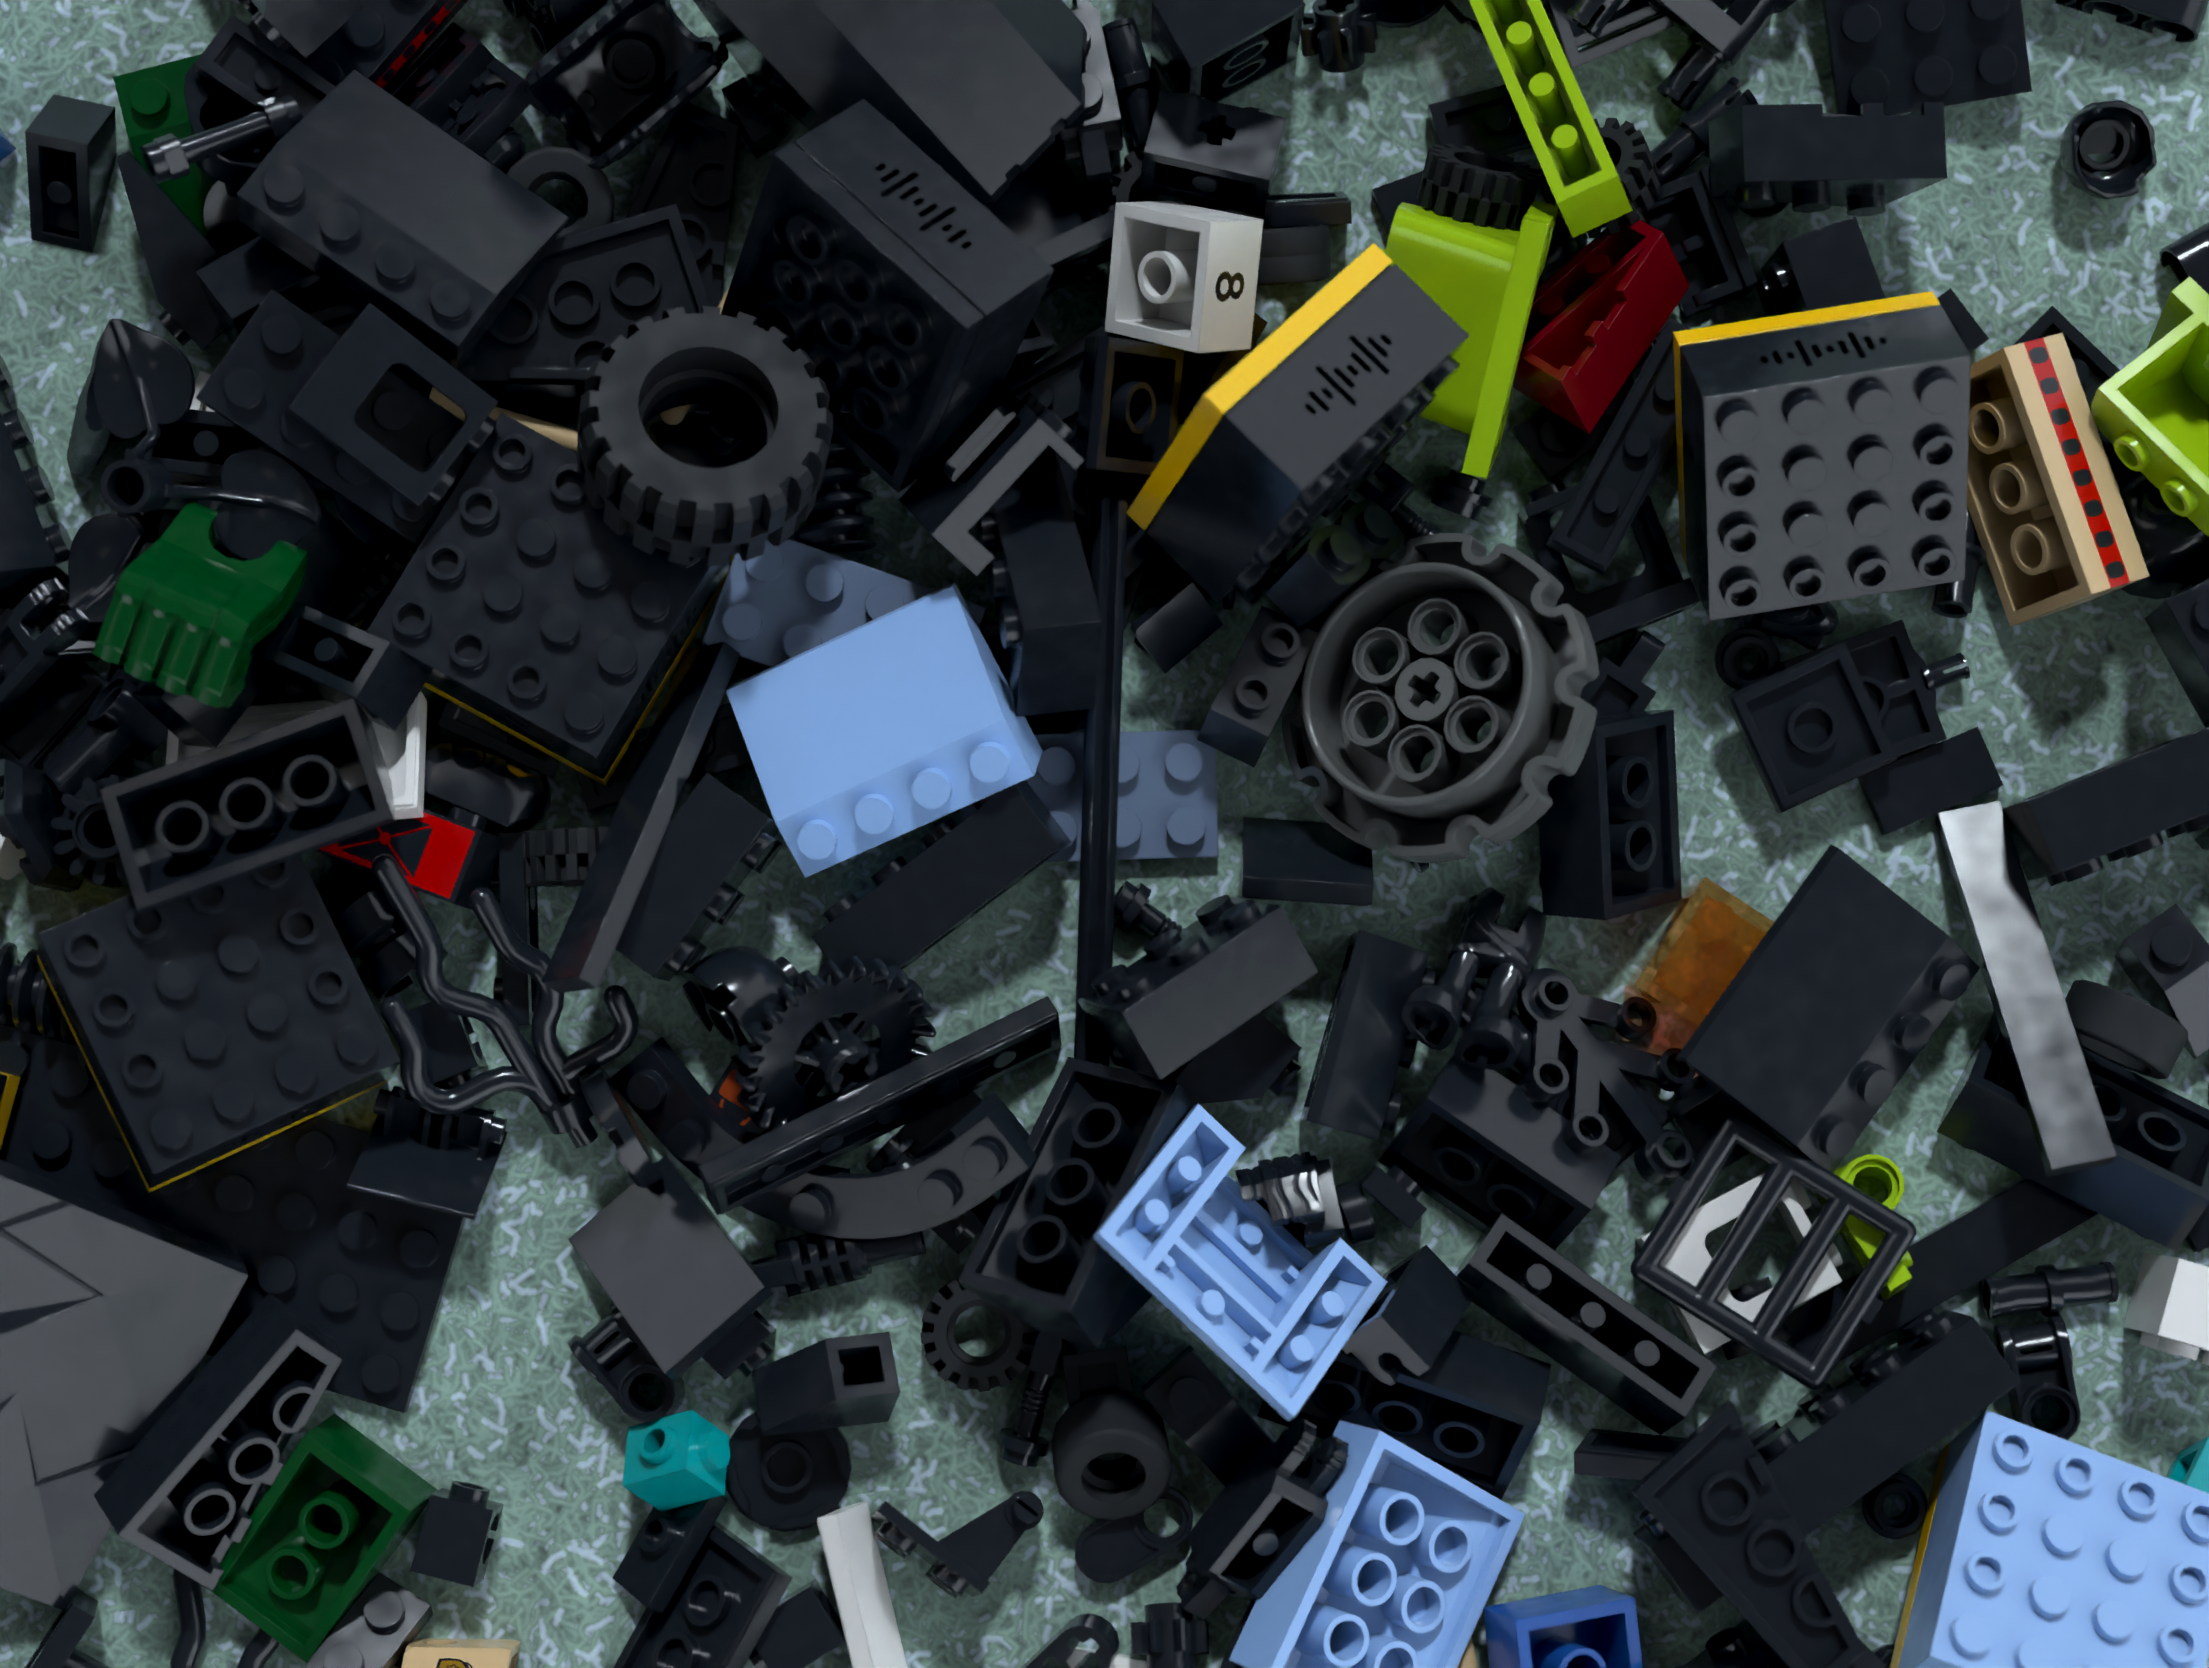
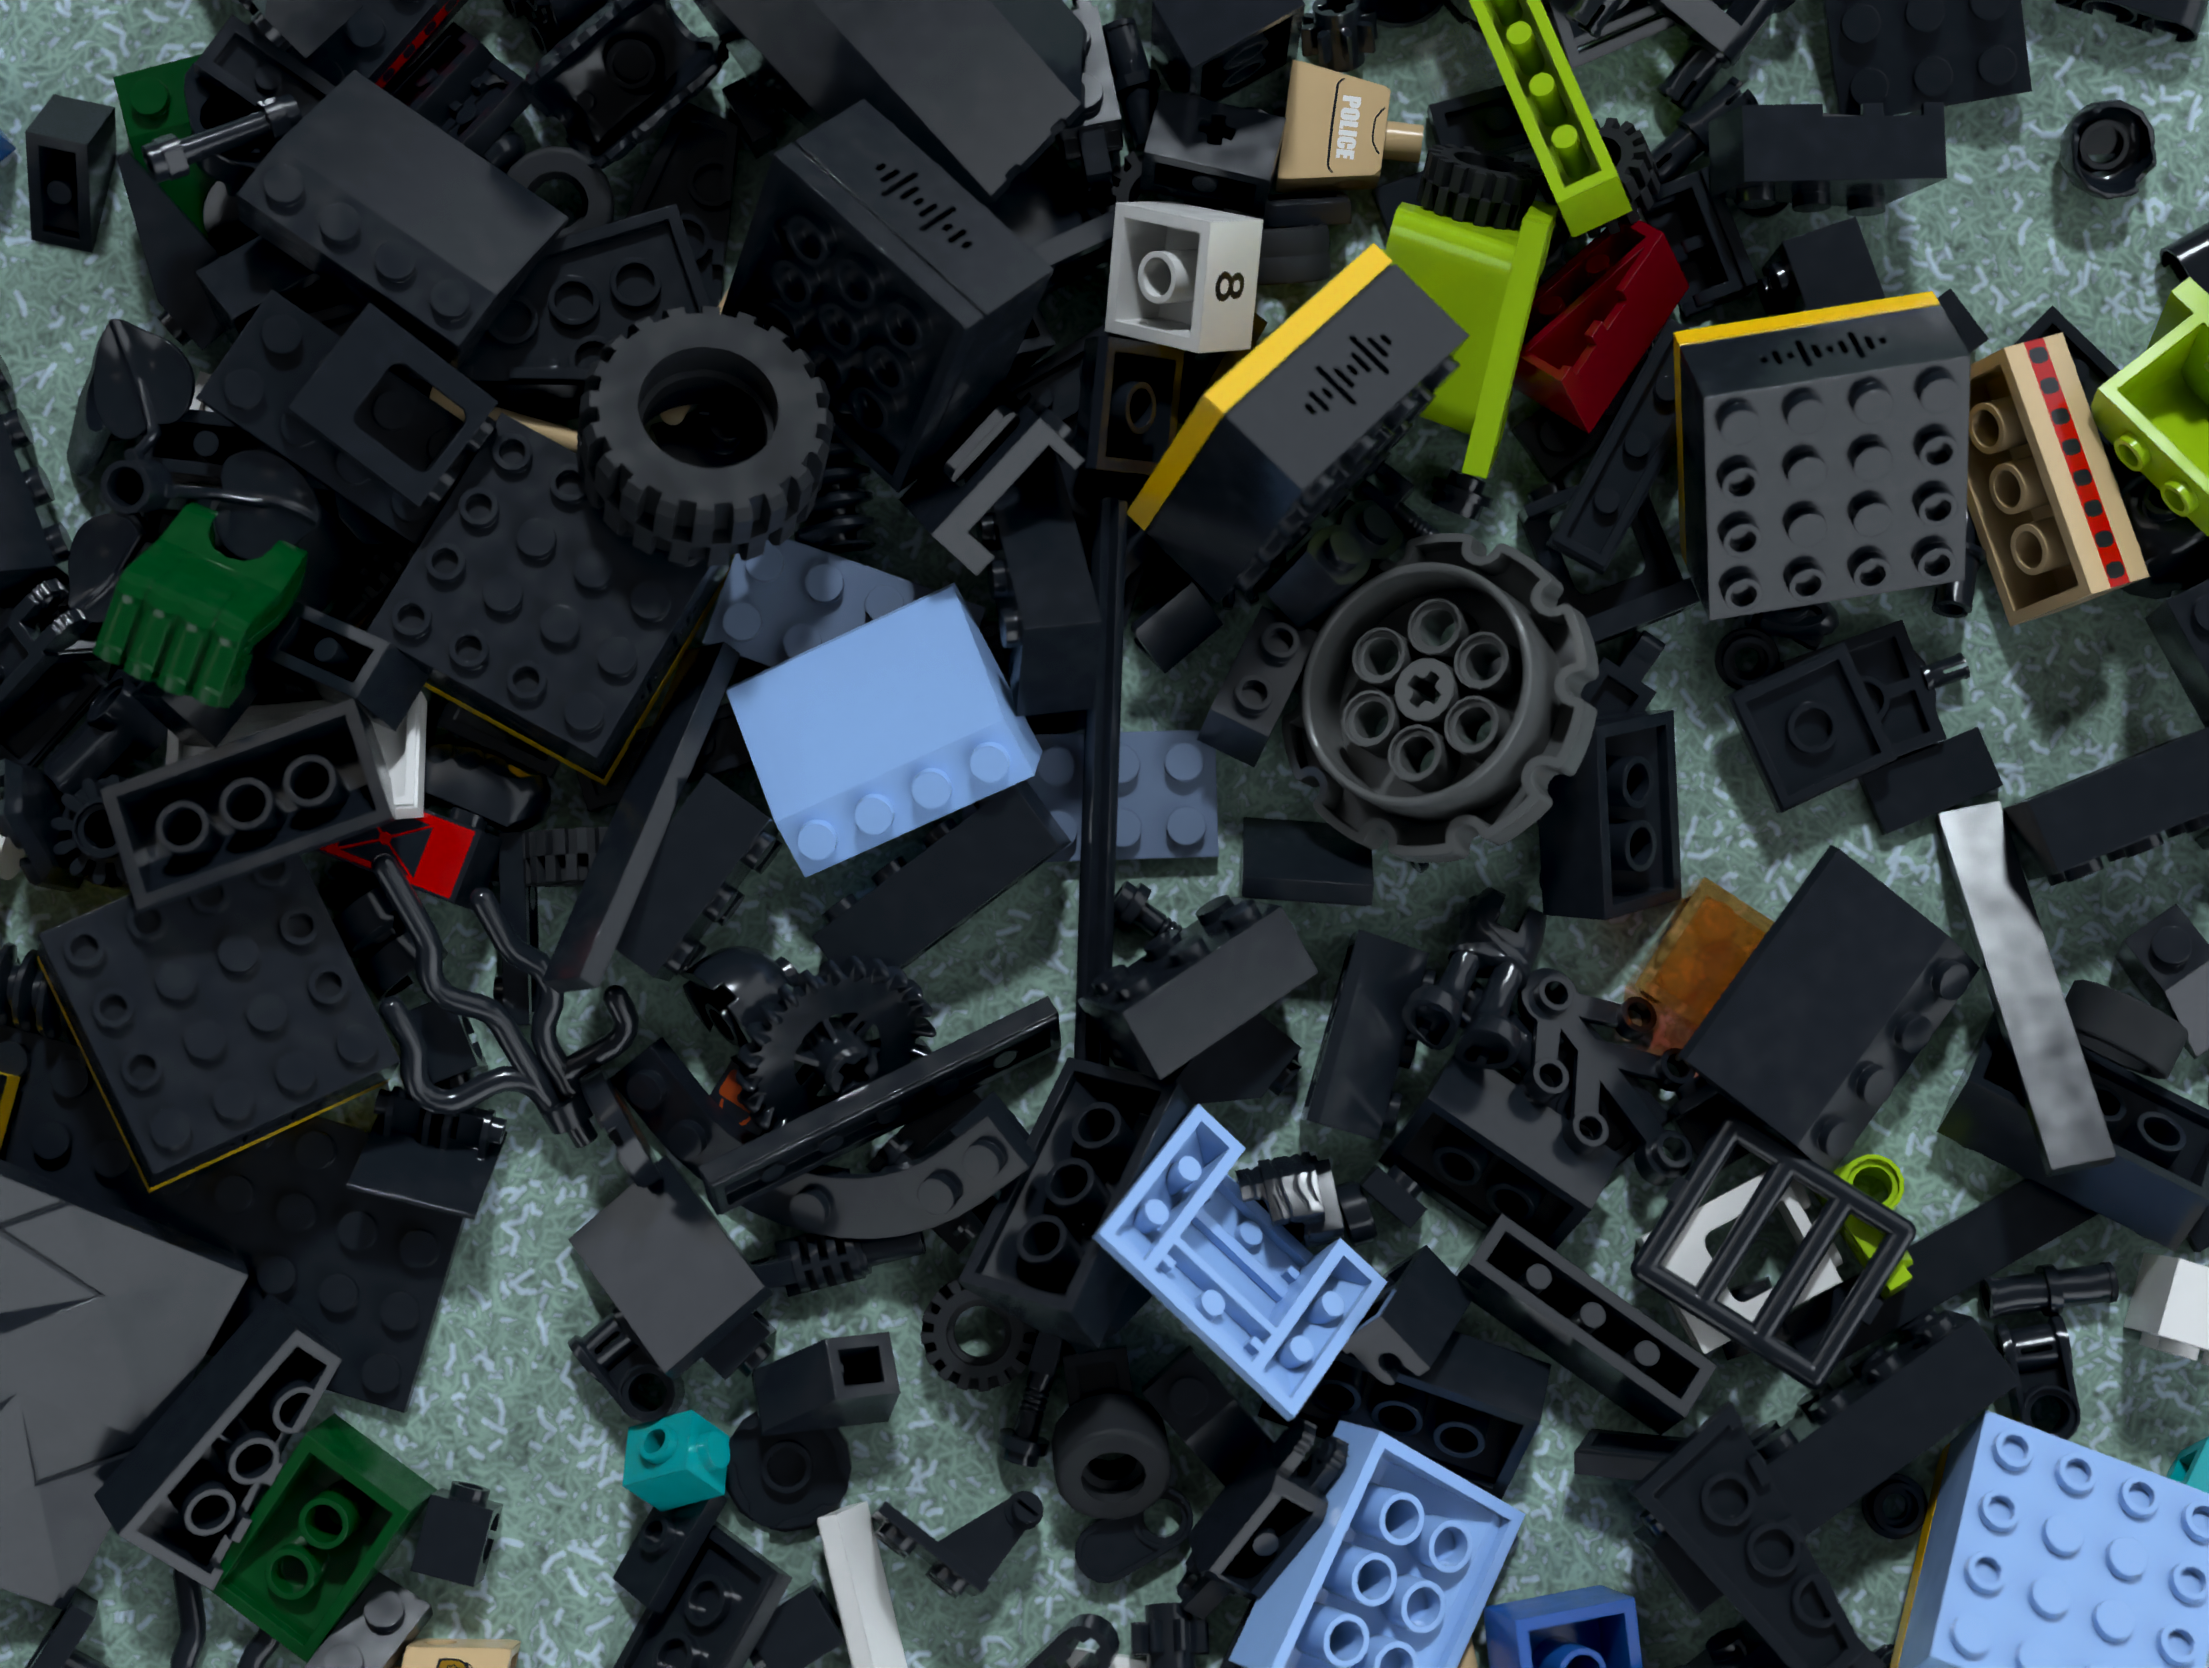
(1339, 132): none -> tan torso

